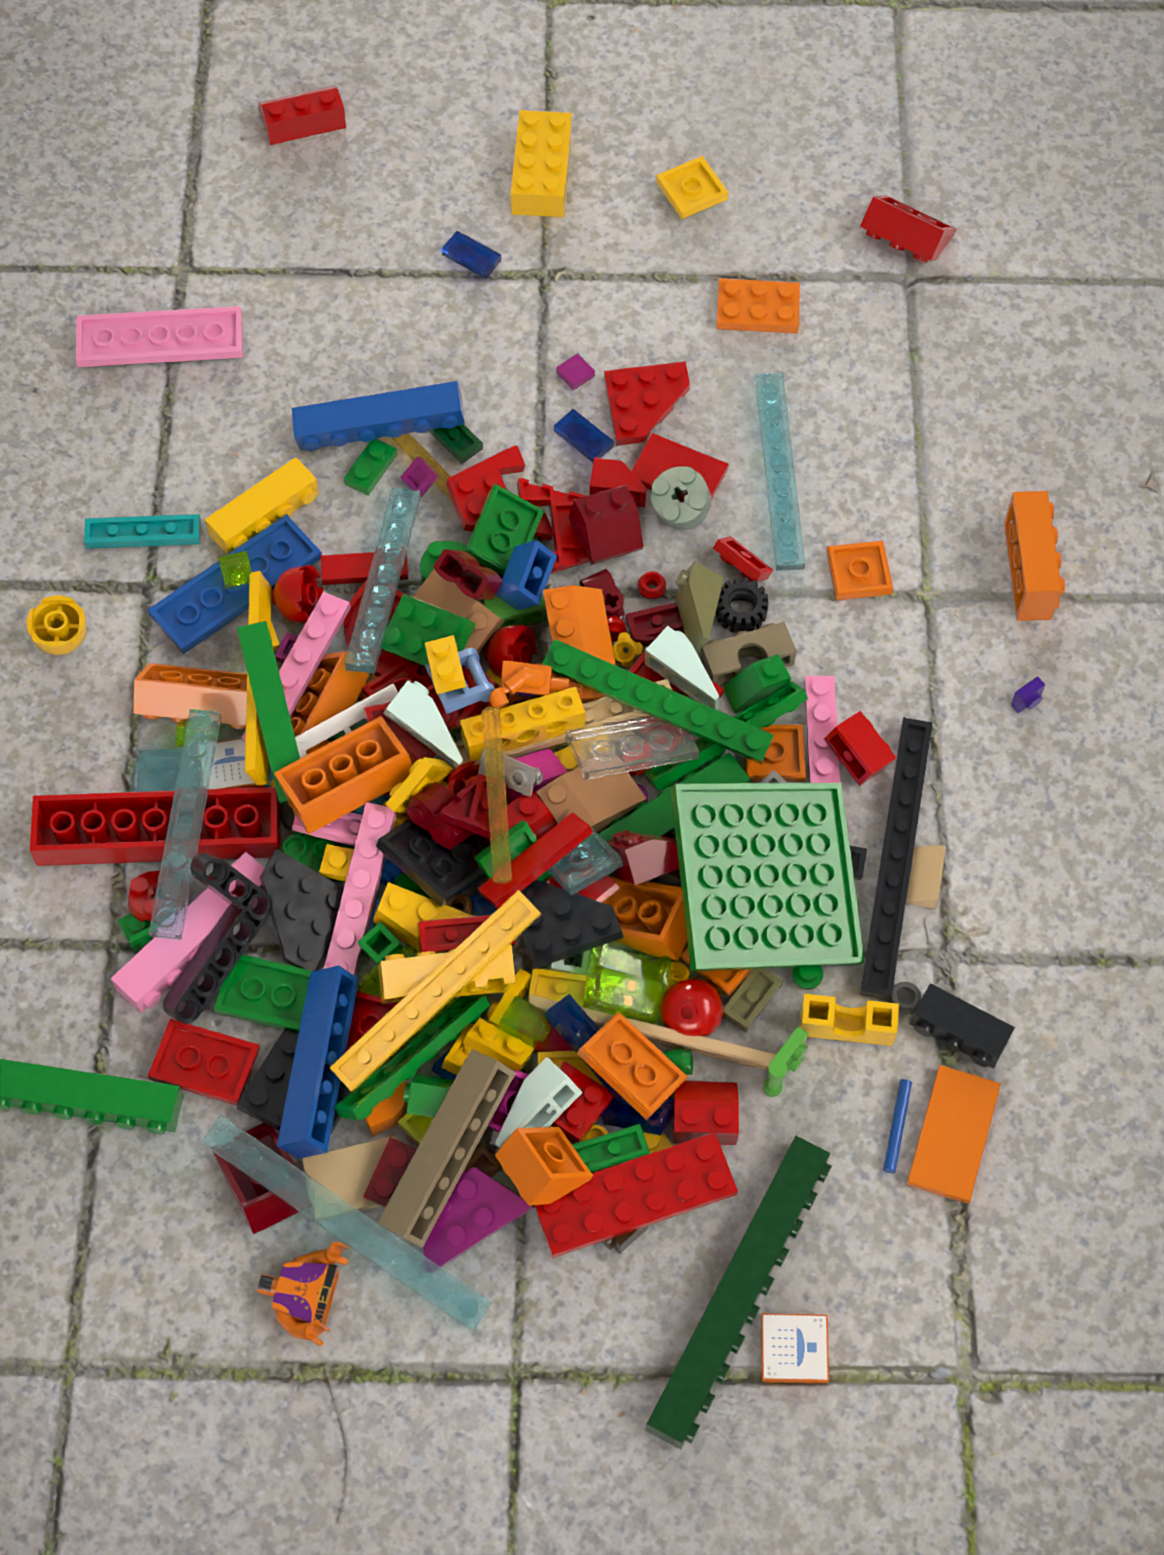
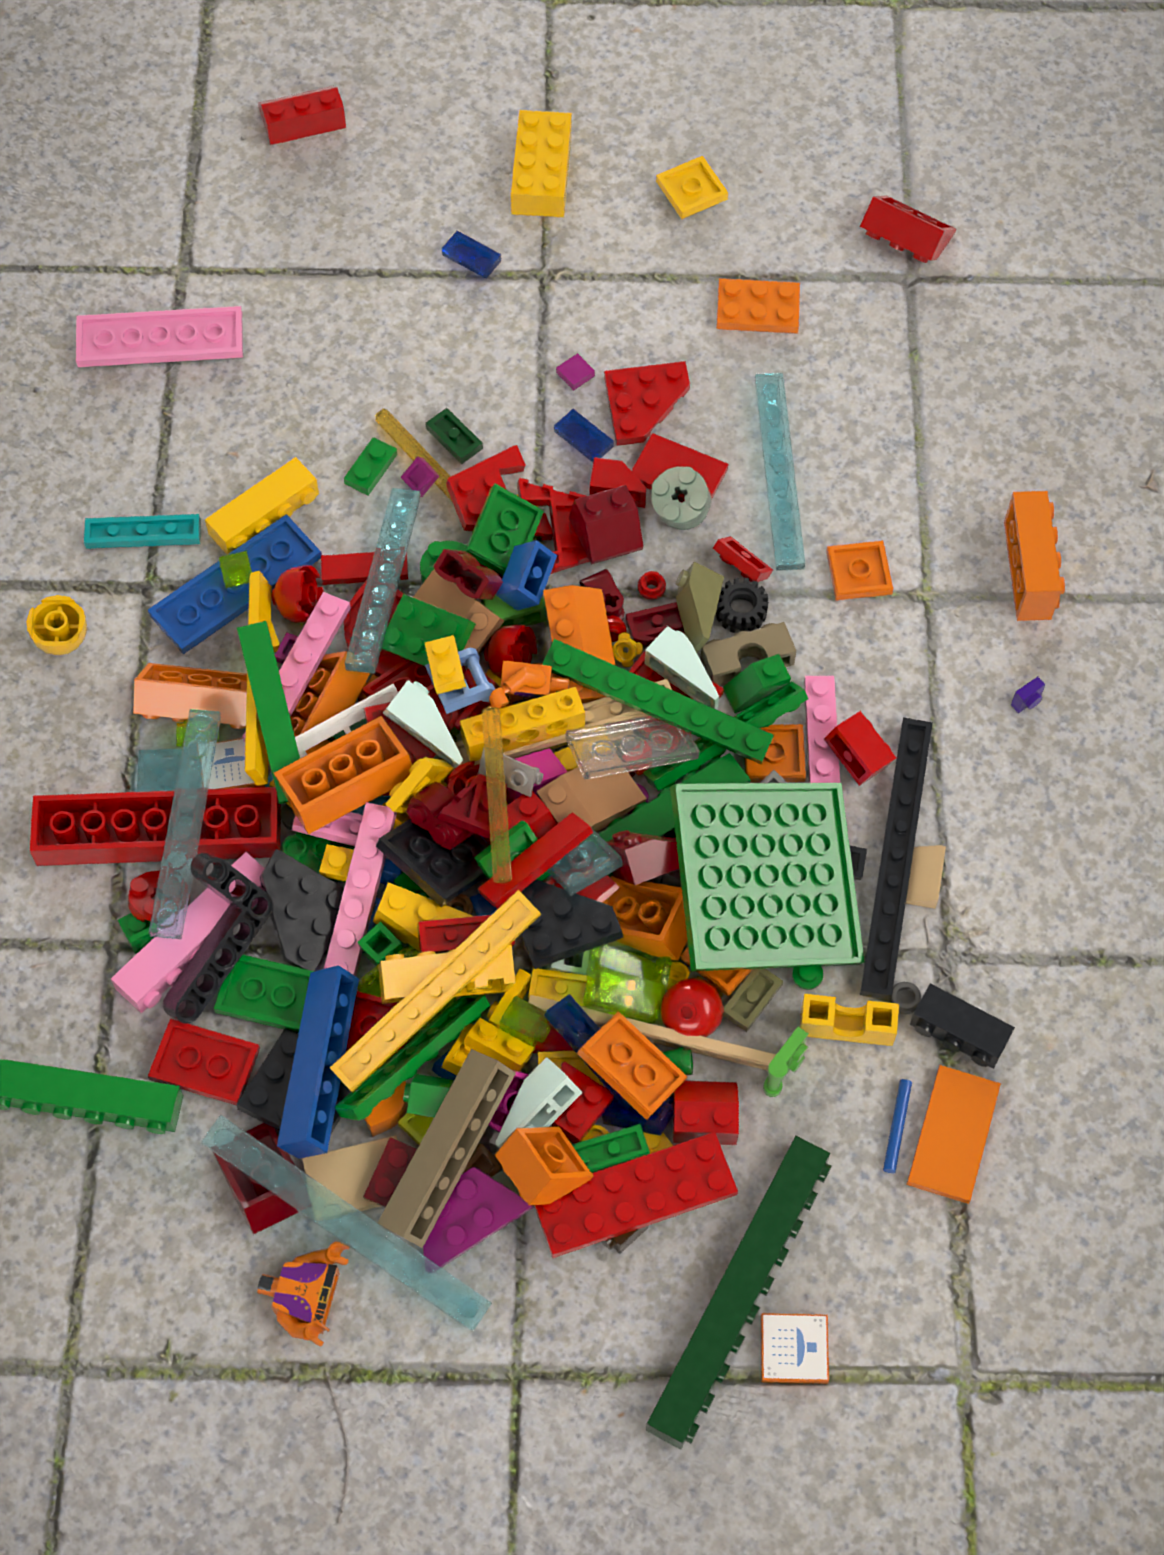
(378, 416): blue brick -> none

